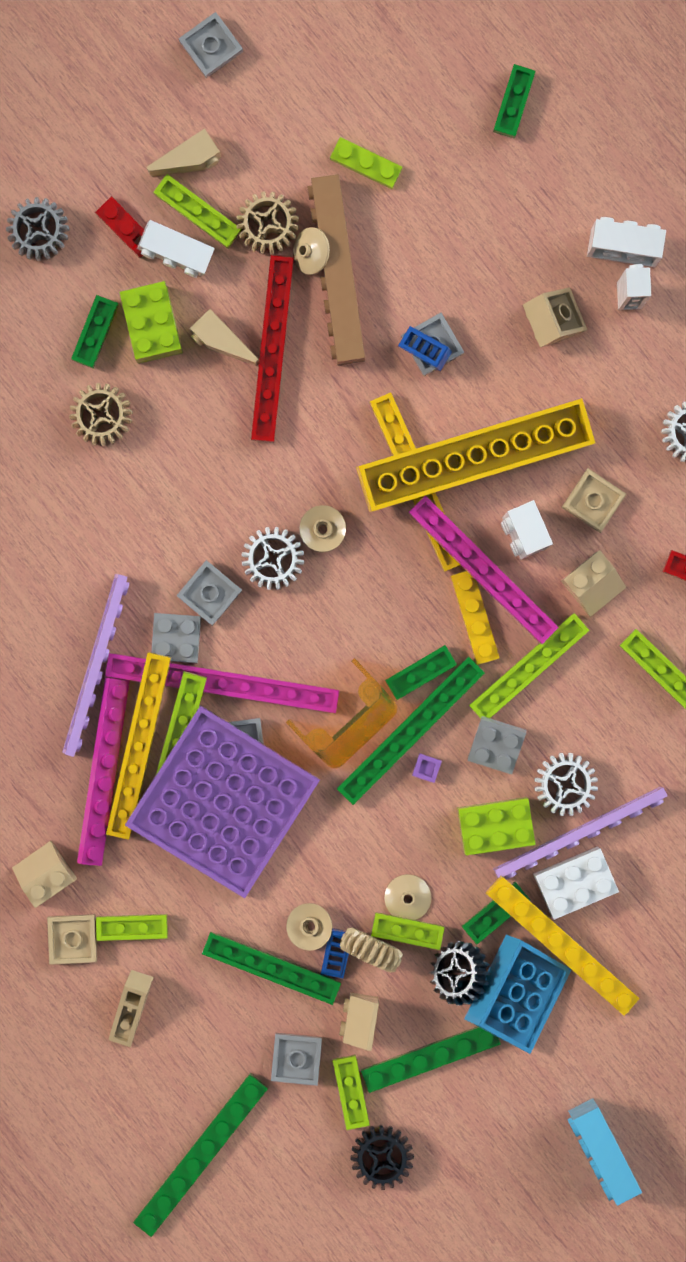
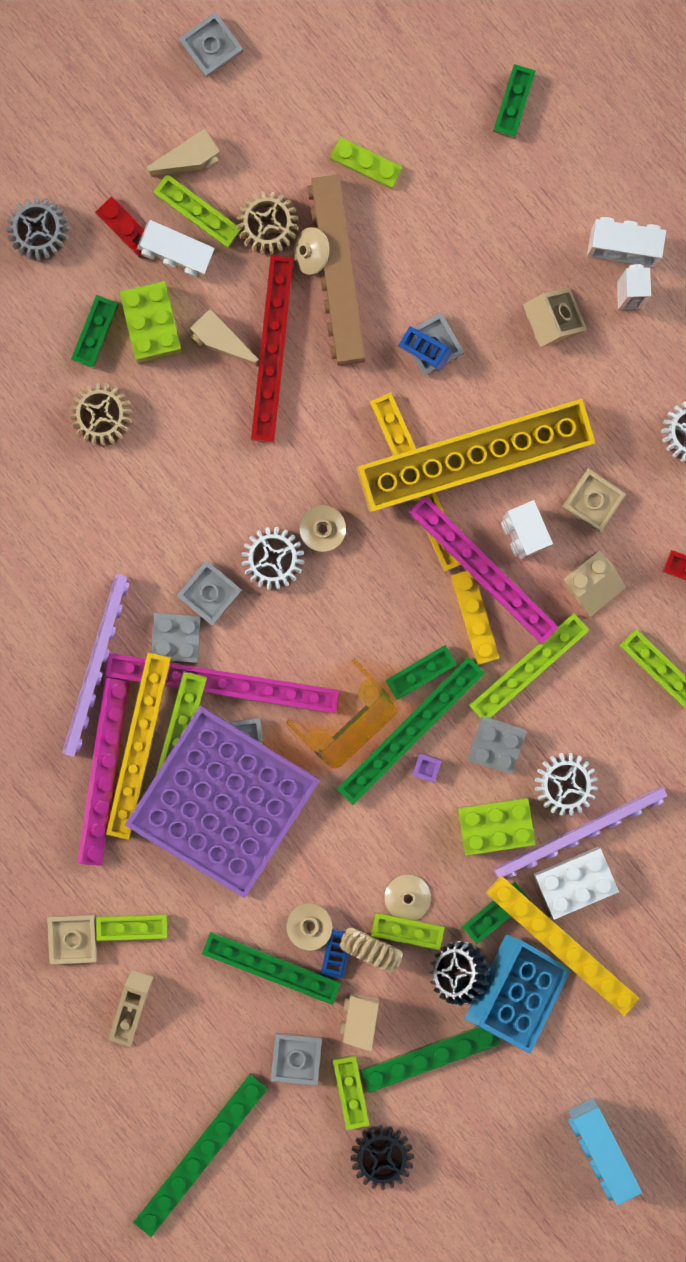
(43, 874): tan slope -> none

